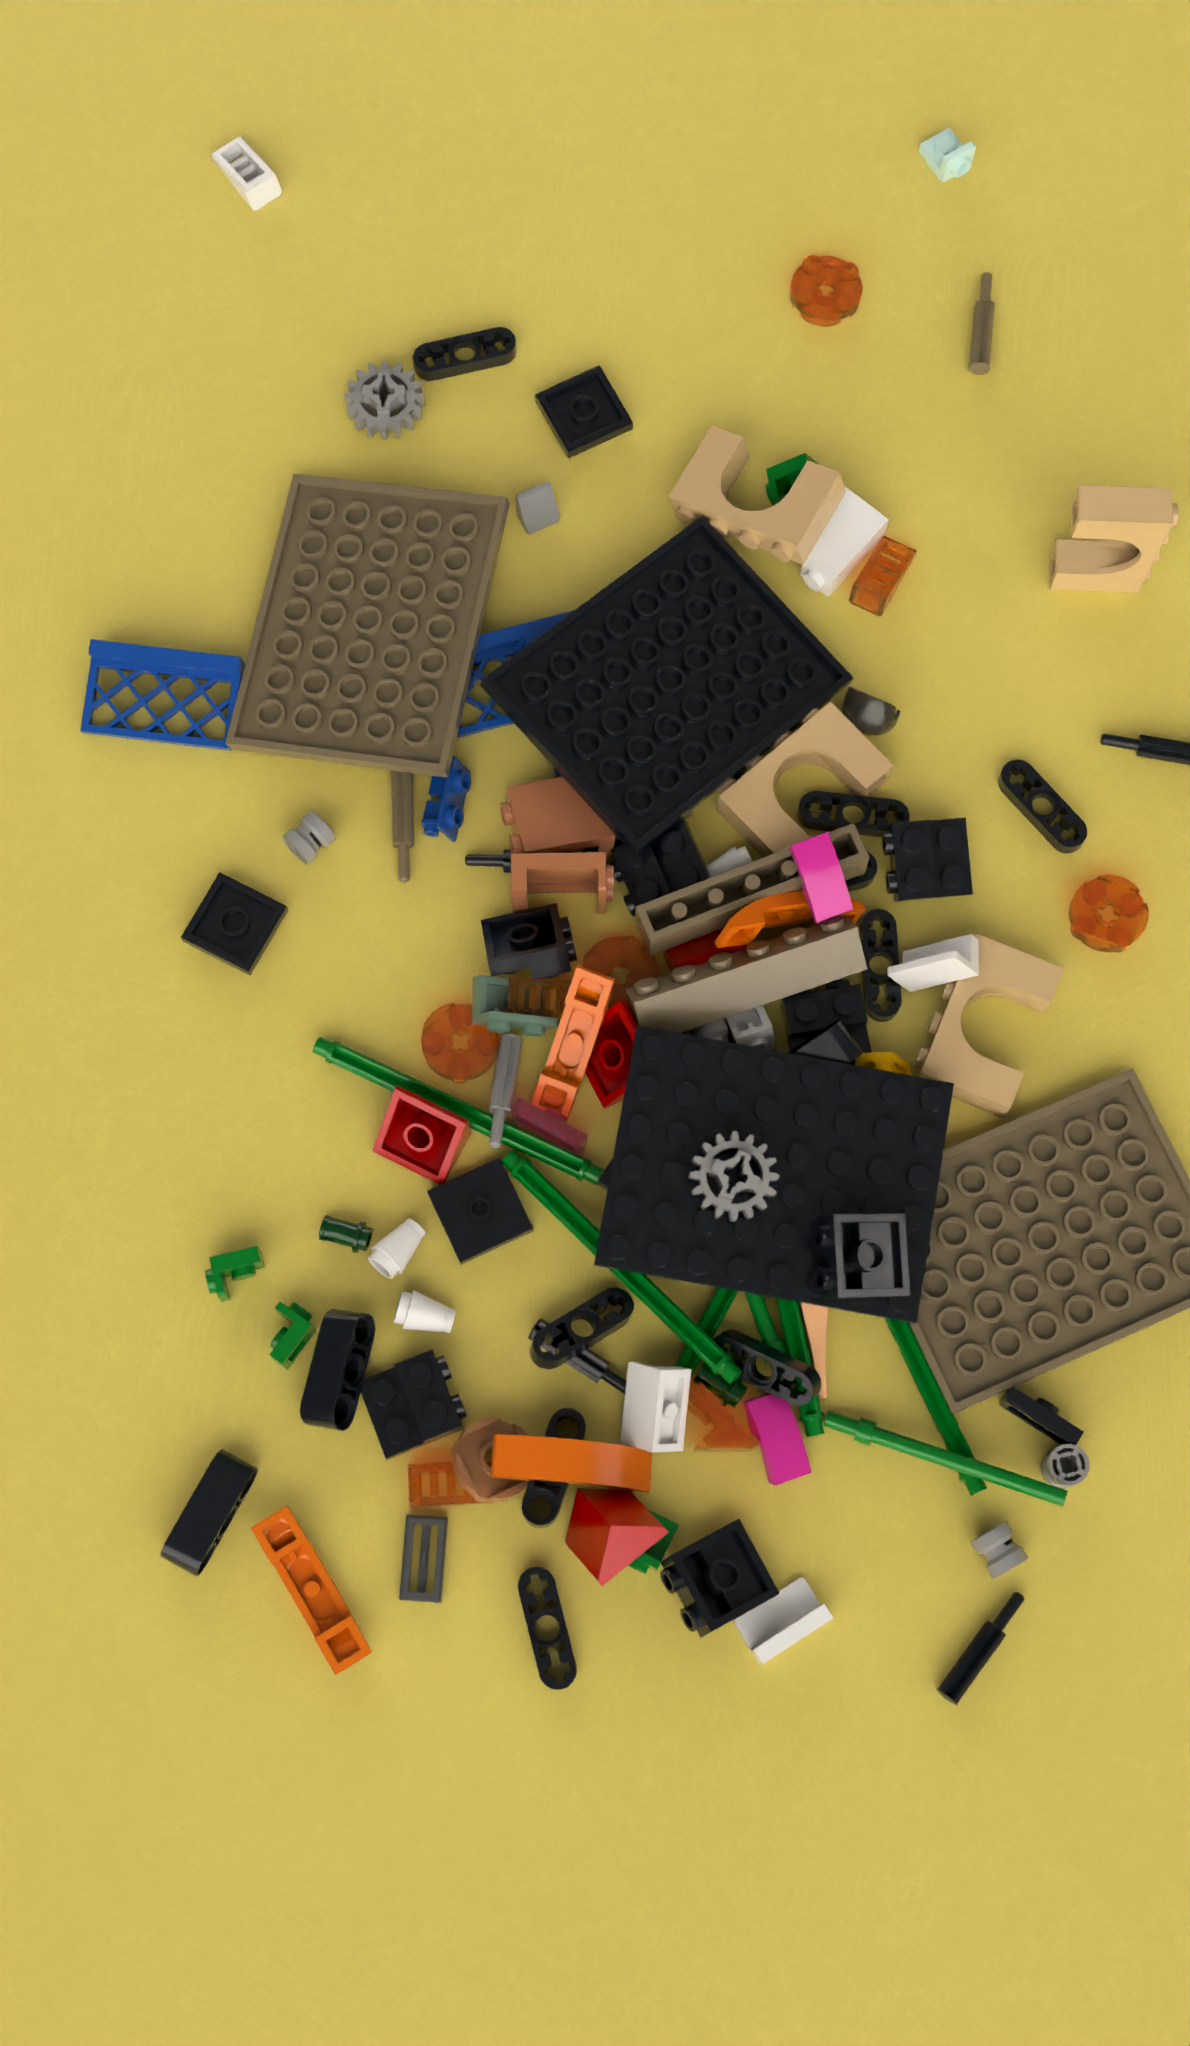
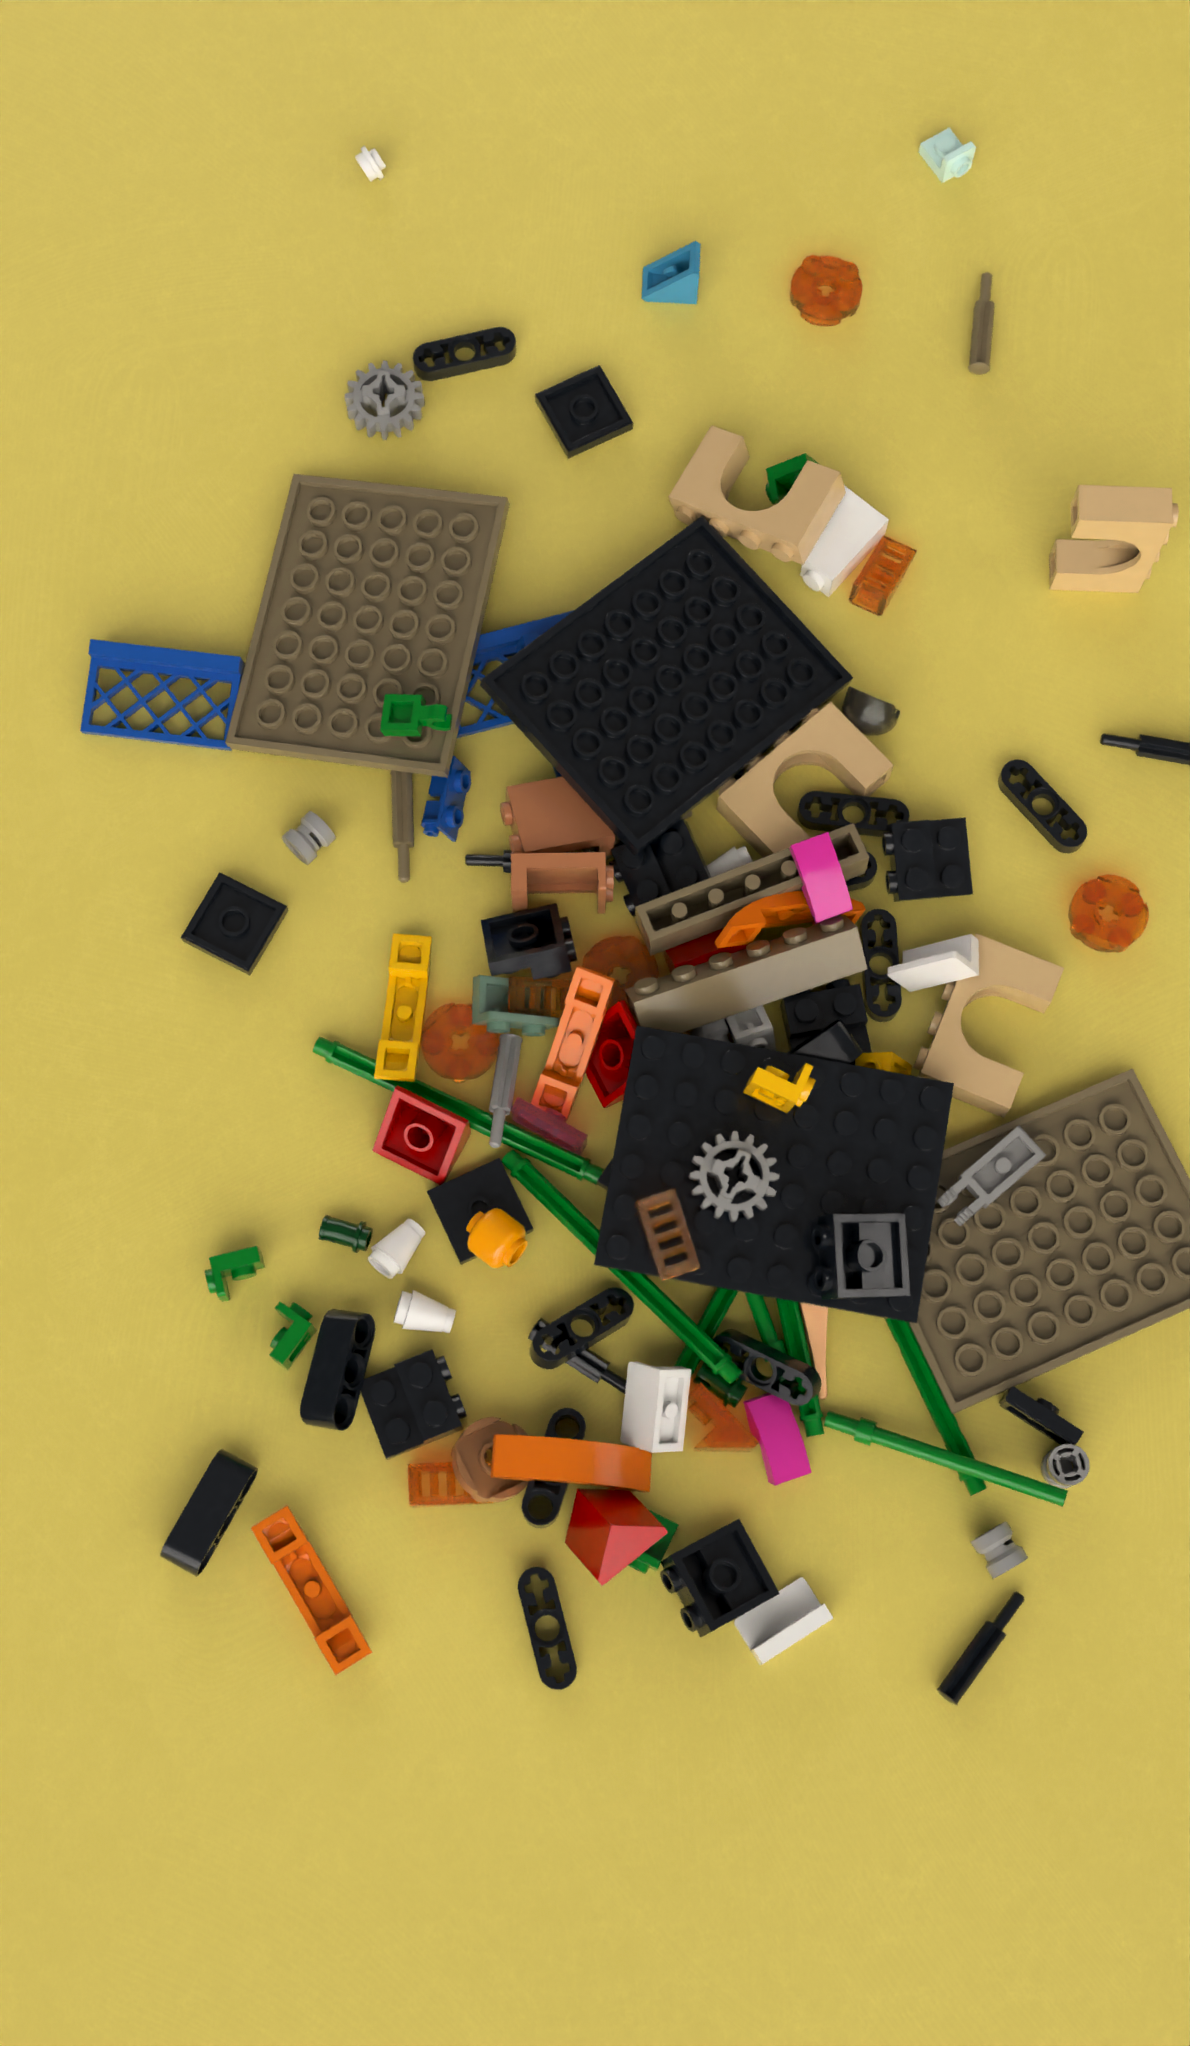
(248, 174): white slope -> none
(371, 163): none -> white plate
(404, 1008): none -> yellow slope
(408, 713): none -> green plate
(421, 1595): dark grey tile -> none
(496, 1238): none -> light orange head
(537, 508): light grey slope -> none
(650, 1203): none -> clear orange slope
(673, 277): none -> dark azure slope
(775, 1090): none -> yellow bracket
(995, 1173): none -> light grey hinge

